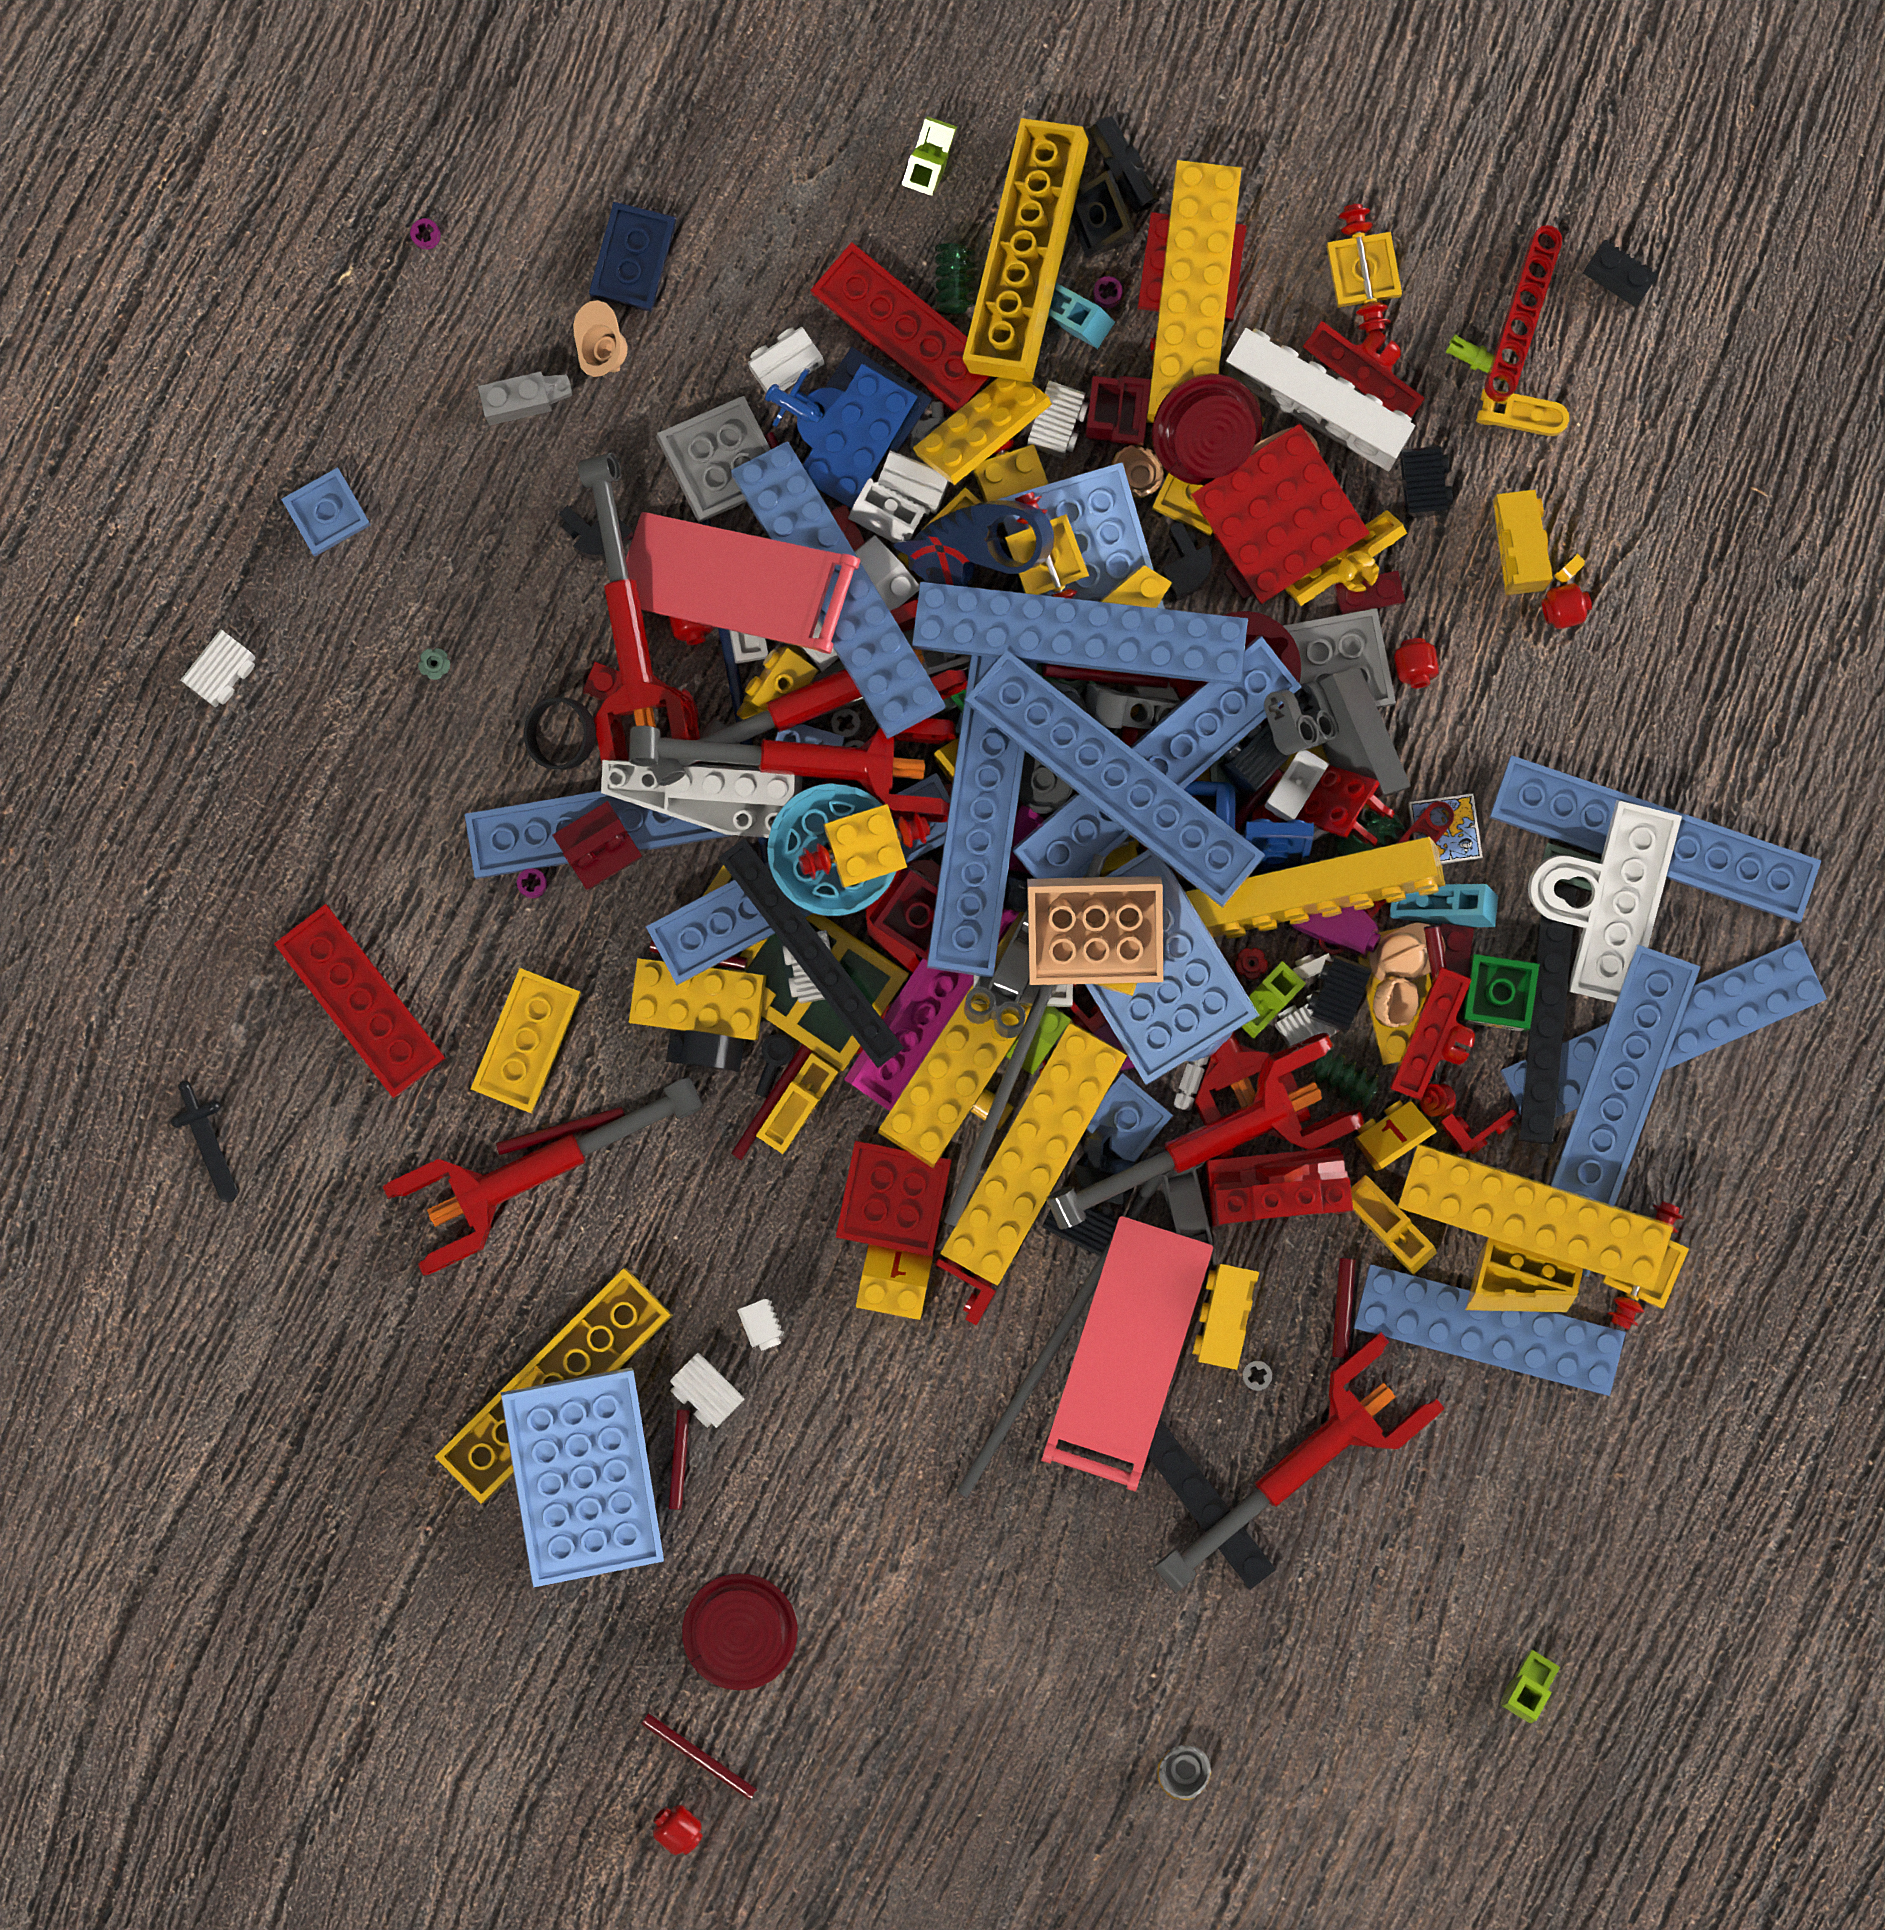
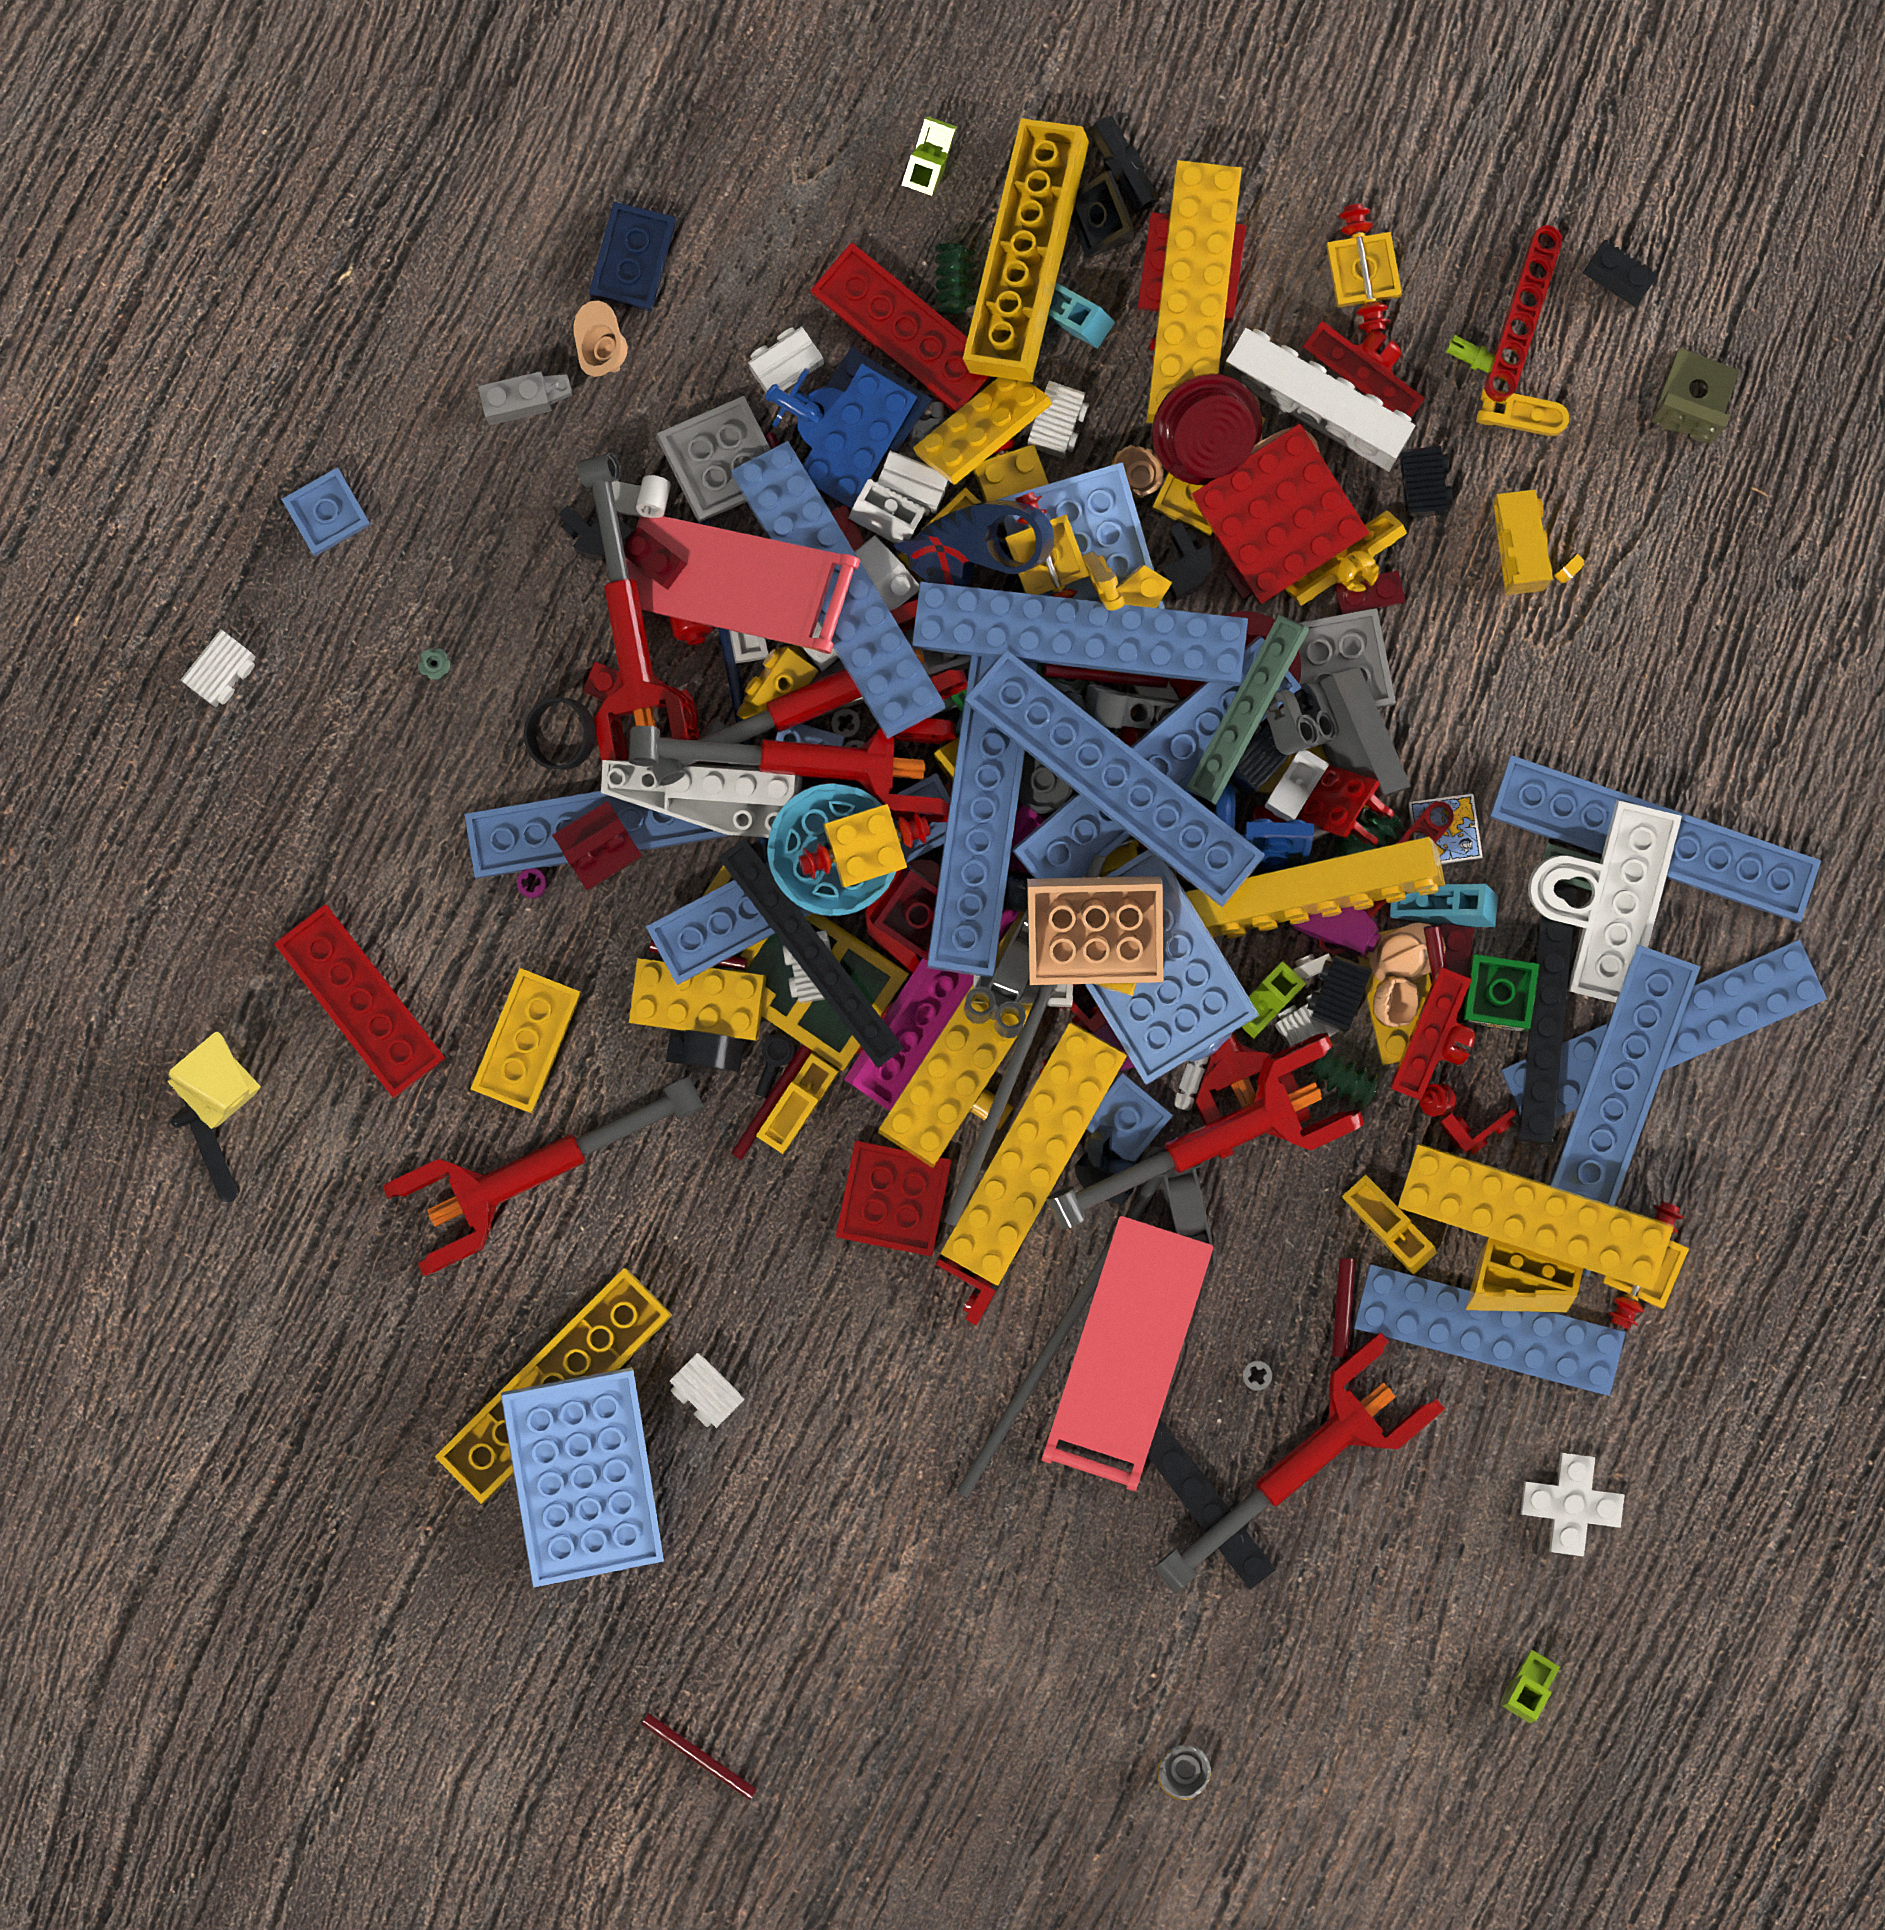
(212, 1081): none -> light yellow piece
(415, 232): magenta bush -> none
(559, 1130): dark red piece -> none
(642, 500): none -> white panel
(653, 558): none -> dark red plate
(677, 1829): red head -> none
(679, 1459): dark red piece -> none
(739, 1631): dark red piece -> none
(761, 1324): white brick -> none
(894, 1282): yellow slope -> none
(1047, 1034): lime slope -> none
(1089, 1234): black brick -> none
(1103, 581): none -> yellow plate
(1111, 301): magenta bush -> none
(1118, 409): dark red plate -> none
(1225, 1316): yellow wedge -> none
(1243, 967): red plate -> none
(1247, 709): none -> sand green tile
(1255, 799): dark red piece -> none
(1278, 1186): red panel -> none
(1394, 1134): yellow slope -> none
(1416, 663): red head -> none
(1566, 606): red head -> none
(1572, 1504): none -> white plate
(1681, 411): none -> olive bracket

